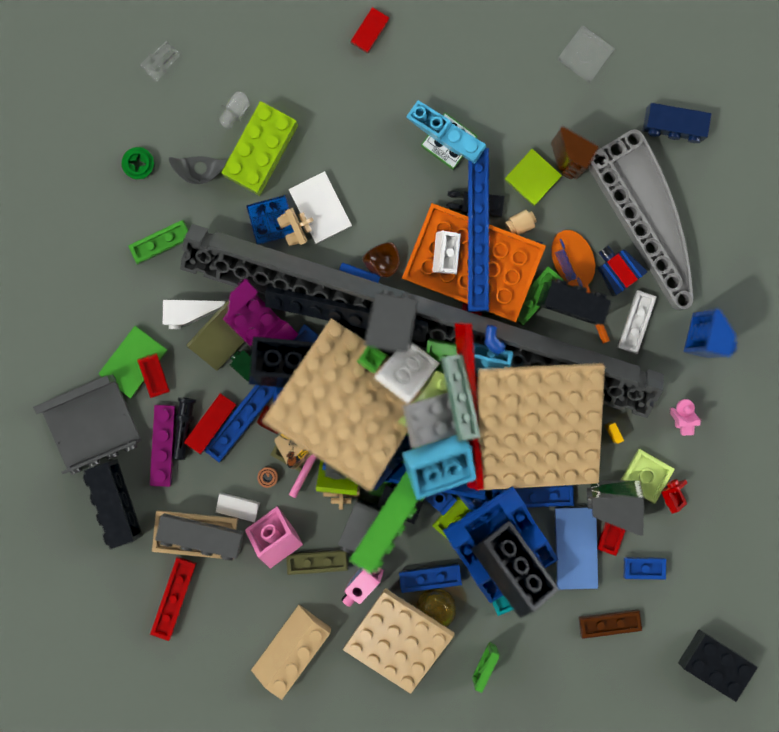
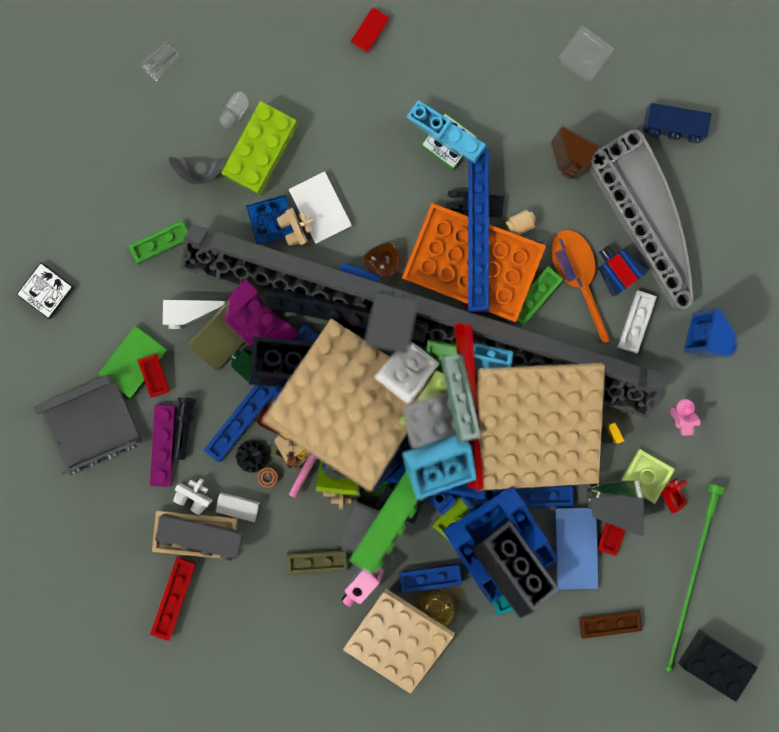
(45, 290): none -> tile
(112, 504): black brick -> none
(132, 155): green gear -> none
(185, 492): none -> white hips
(210, 423): red tile -> none
(261, 459): none -> black gear
(273, 537): bright pink slope -> none
(290, 651): tan slope -> none
(371, 359): bright green plate -> none
(446, 252): white slope -> none
(485, 667): bright green tile -> none
(492, 342): blue arm -> none
(532, 177): lime tile -> none
(574, 301): black brick -> none
(644, 568): blue plate -> none
(715, 490): none -> bright green piece

